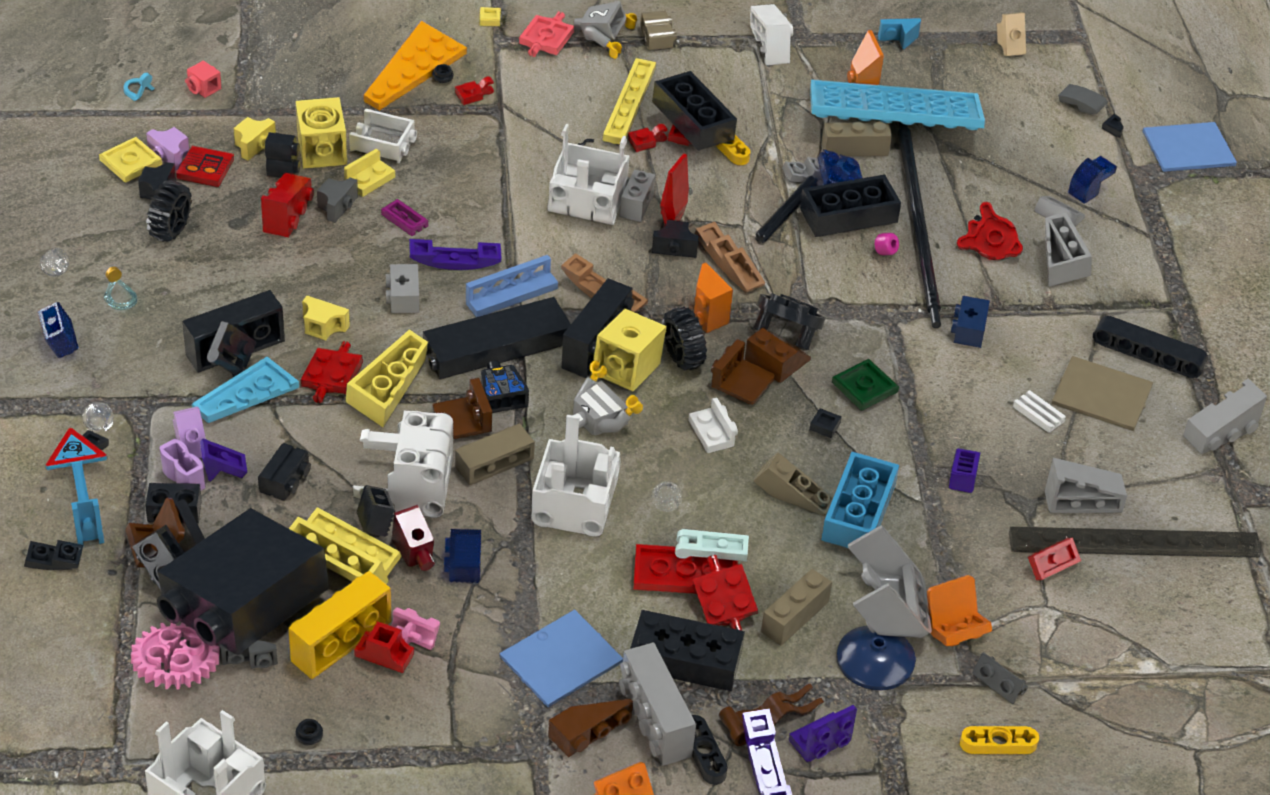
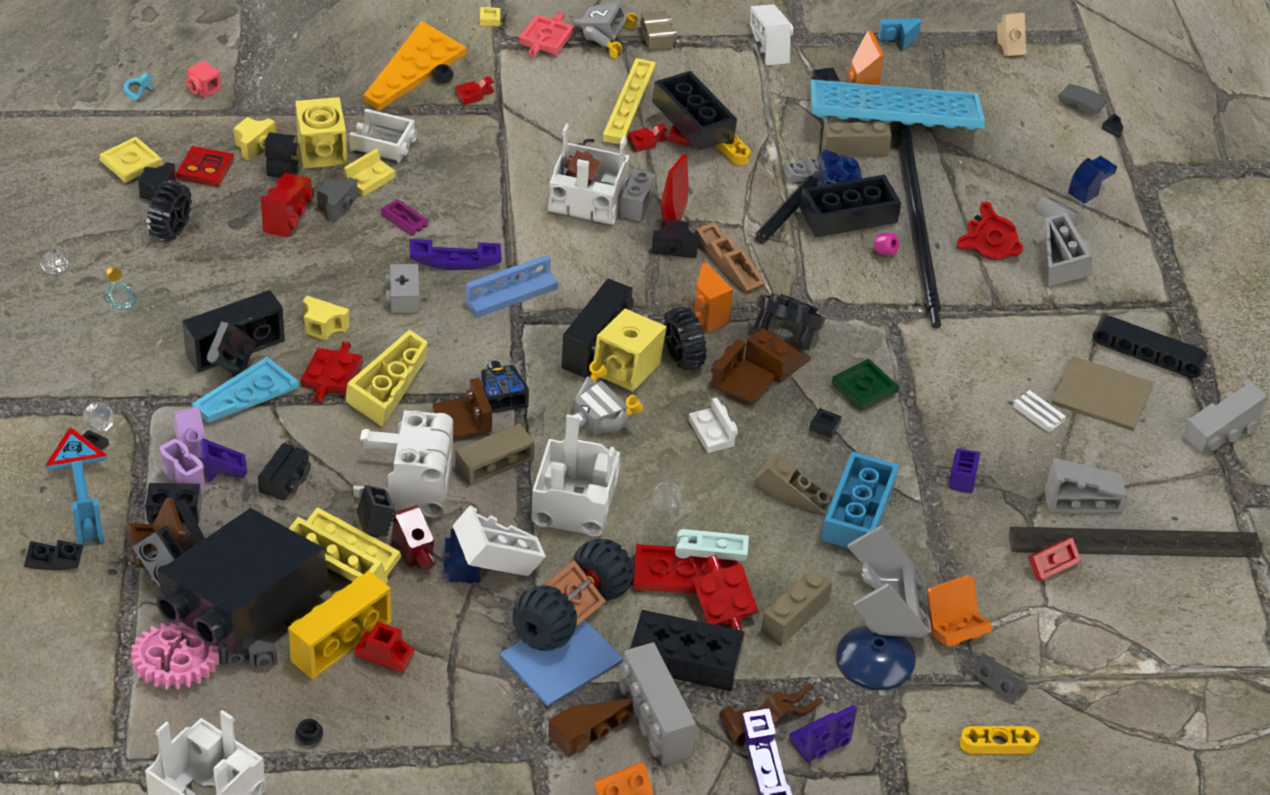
(58, 330): clear blue brick -> none
(168, 145): lavender brick -> none
(415, 628): bright pink hips -> none
(495, 337): black brick -> none
(496, 546): none -> white wedge
(550, 612): none -> black plate
(571, 164): none -> copper brick
(582, 275): medium nougat slope -> none
(703, 760): black beam -> none
(825, 74): none -> black plate
(971, 321): dark blue brick -> none
(1189, 146): medium blue piece -> none

